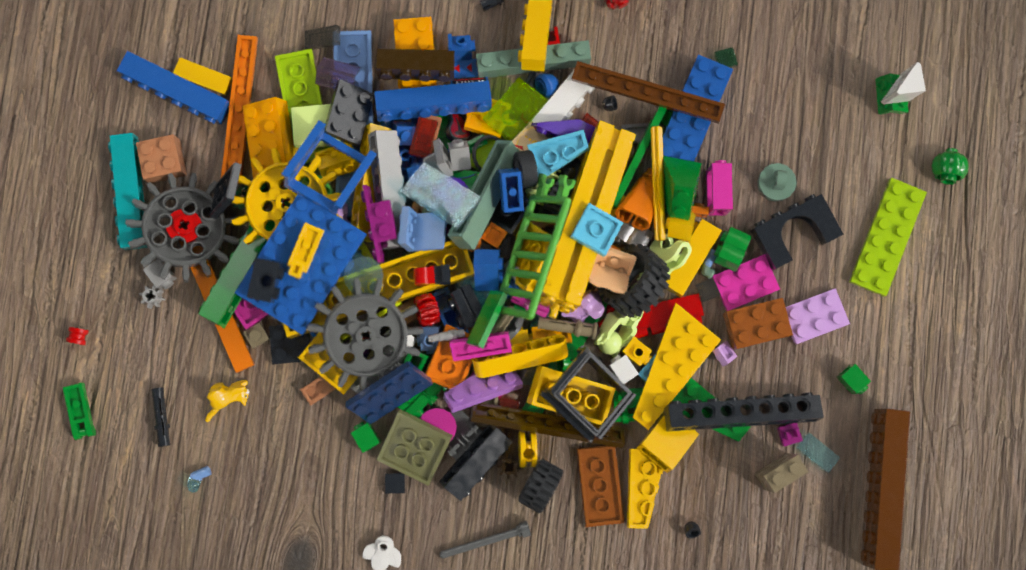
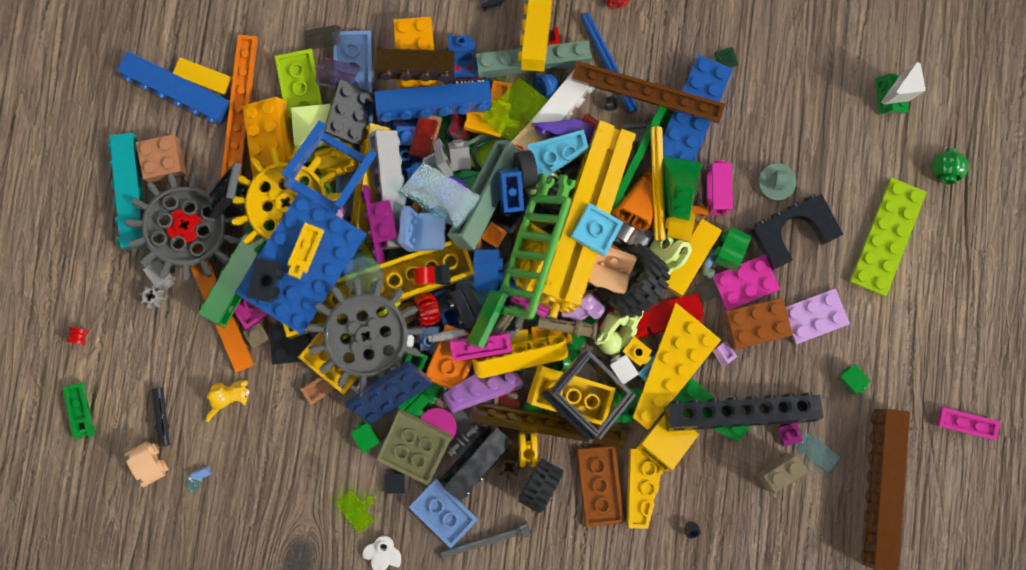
(145, 463): none -> light nougat brick
(356, 510): none -> clear neon green plate
(443, 513): none -> medium blue plate
(499, 89): none -> orange plate
(605, 55): none -> blue axle
(968, 423): none -> dark pink plate

